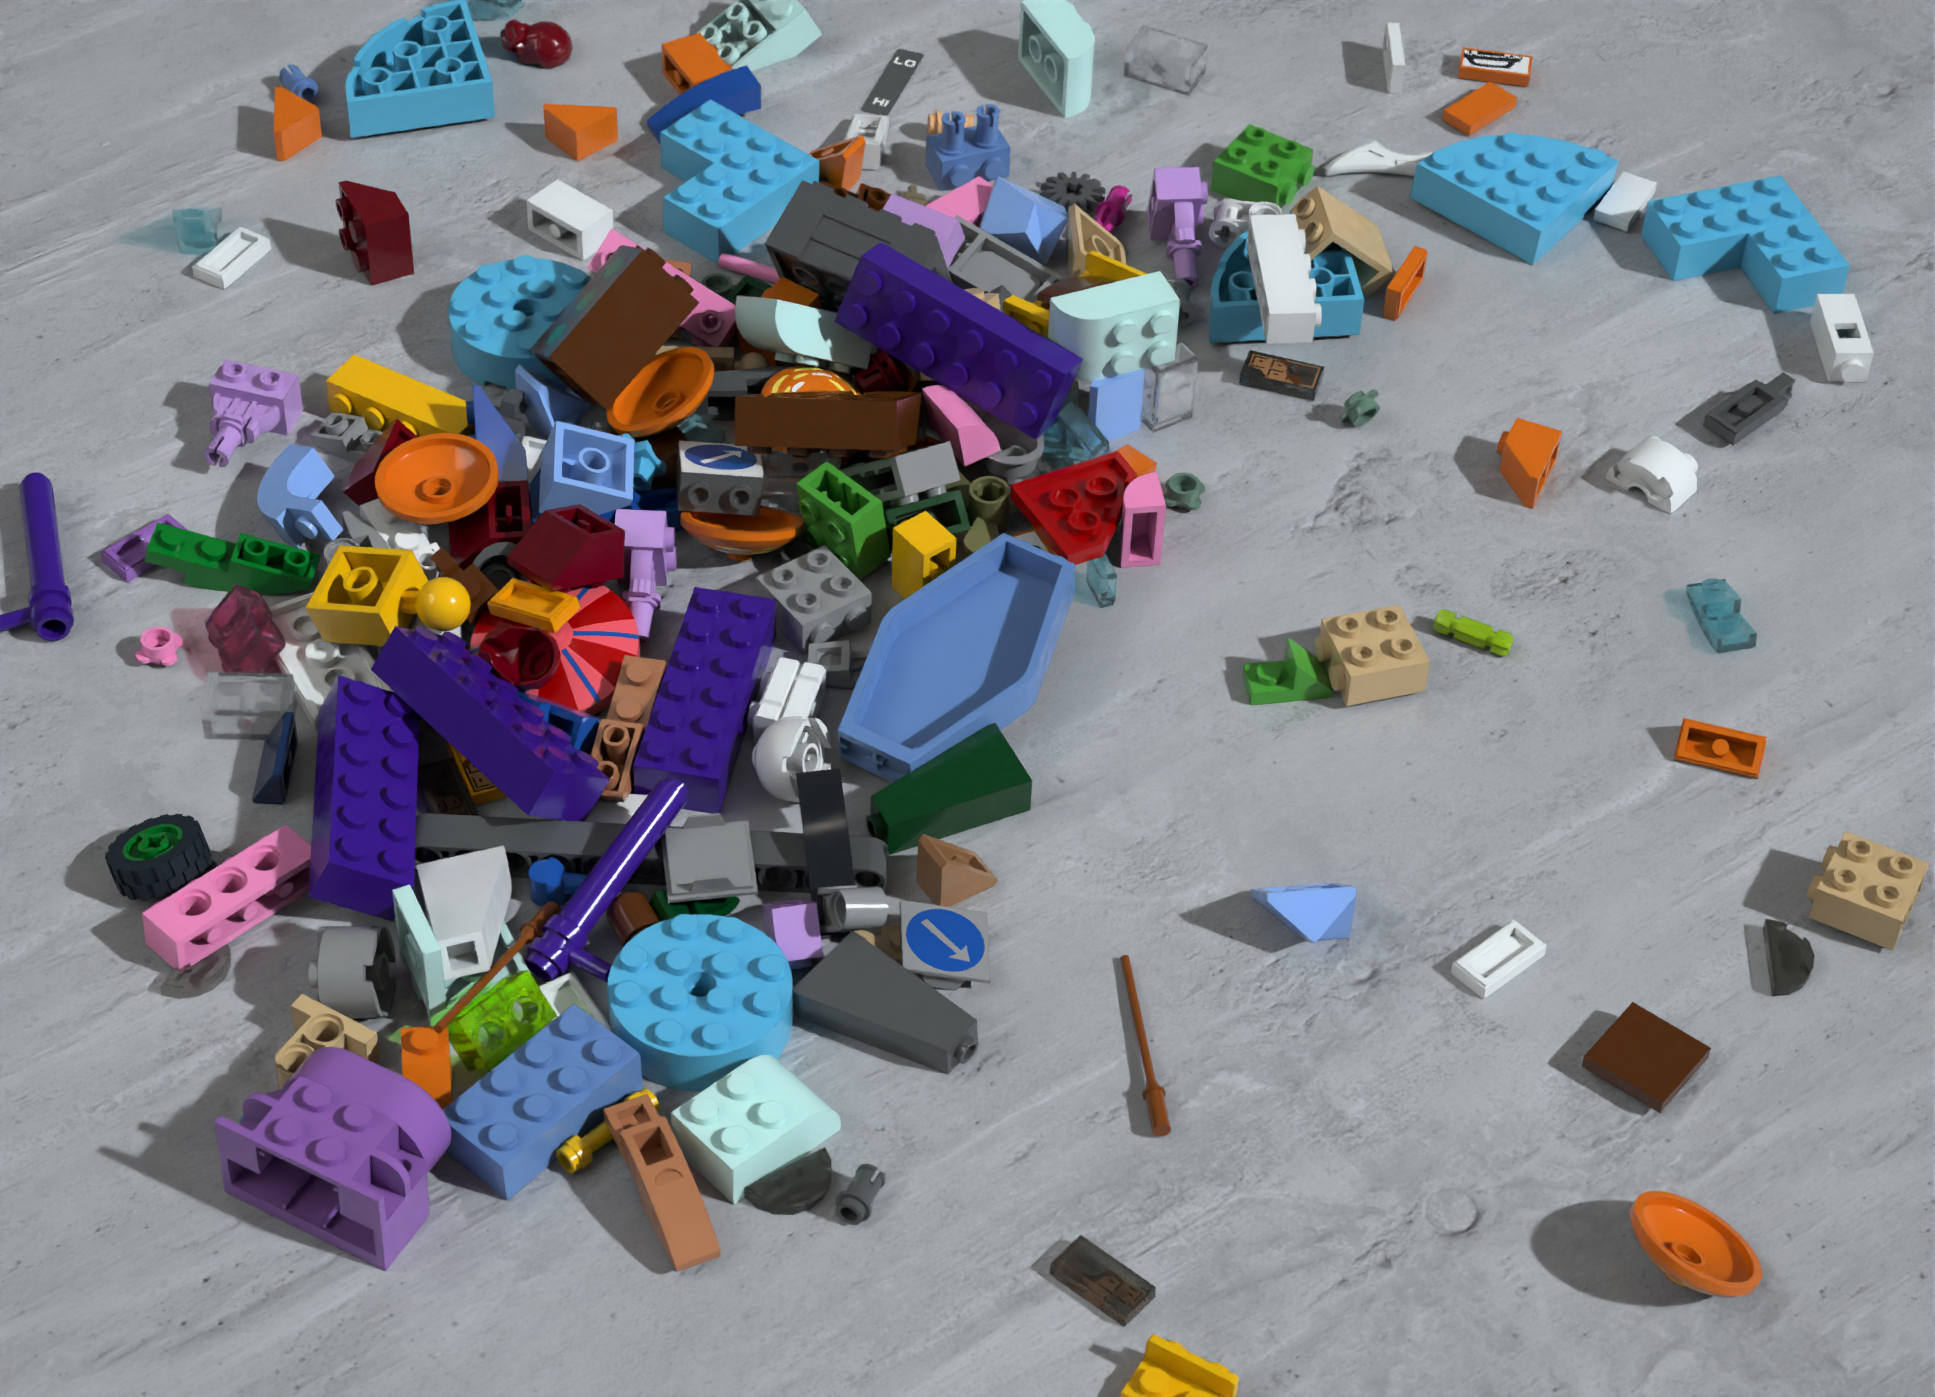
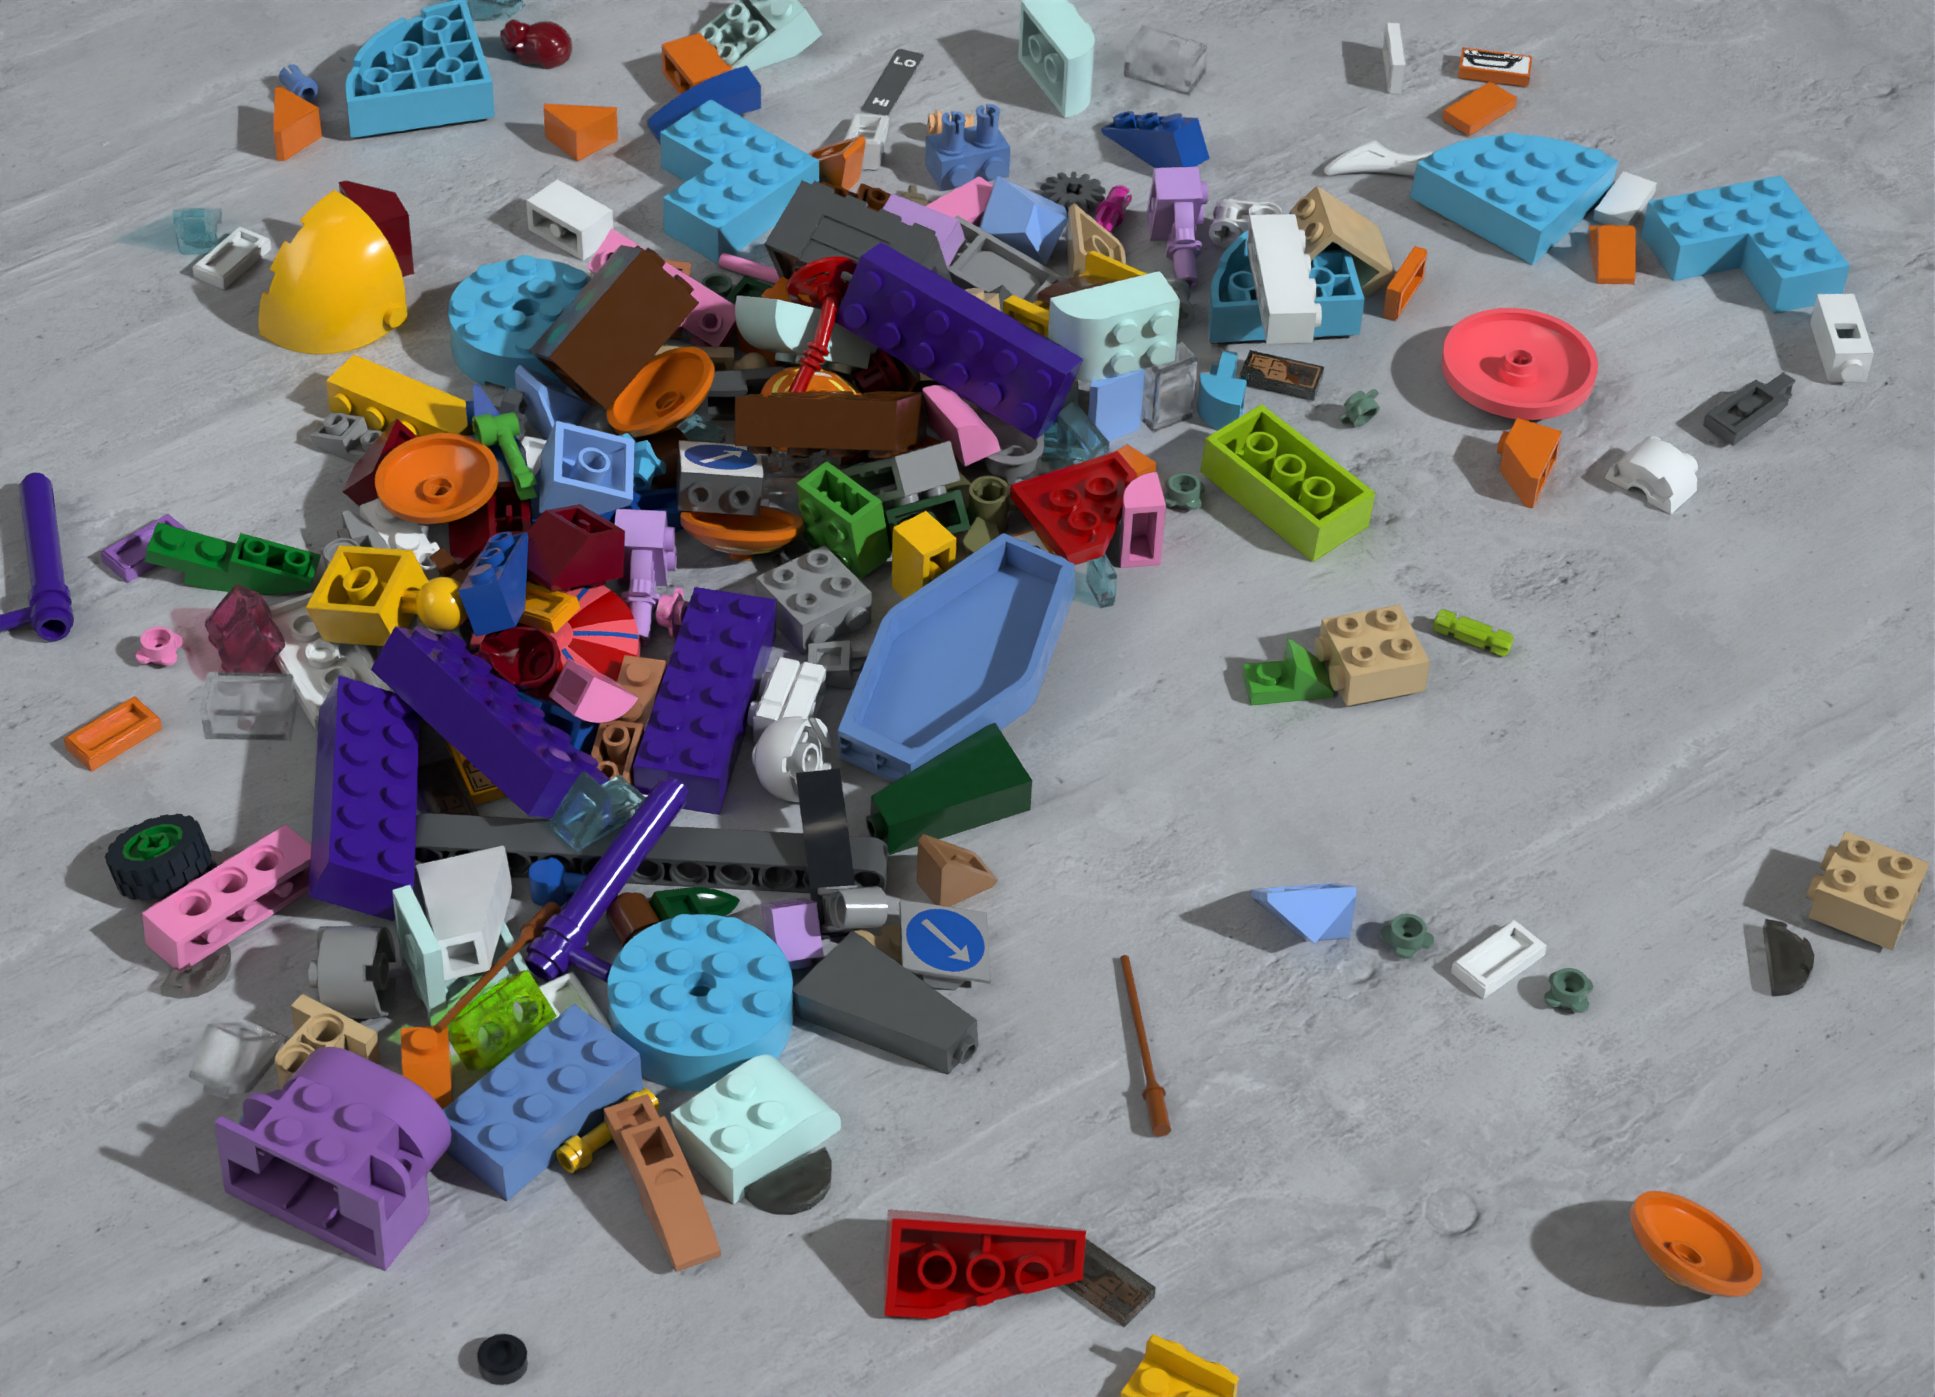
(112, 733): none -> orange tile
(235, 1057): none -> clear slope
(247, 404): lavender brick -> none
(276, 762): dark blue slope -> none
(290, 494): light blue arch -> none
(333, 283): none -> yellow brick
(497, 584): none -> blue slope
(501, 431): none -> bright green brick
(502, 1359): none -> black tile
(591, 694): none -> bright pink brick
(594, 810): none -> clear light blue slope
(671, 611): none -> bright pink plate
(708, 859): light grey piece -> none
(826, 293): none -> red dish
(855, 1203): dark grey pin -> none
(965, 1261): none -> red wedge
(1159, 139): none -> blue slope
(1220, 393): none -> medium azure brick
(1262, 168): bright green brick -> none
(1287, 482): none -> lime brick
(1407, 935): none -> sand green plate
(1519, 363): none -> coral dish
(1569, 990): none -> sand green plate
(1613, 253): none -> orange slope
(1646, 1057): reddish brown tile -> none
(1719, 615): clear light blue slope -> none
(1720, 748): orange slope -> none

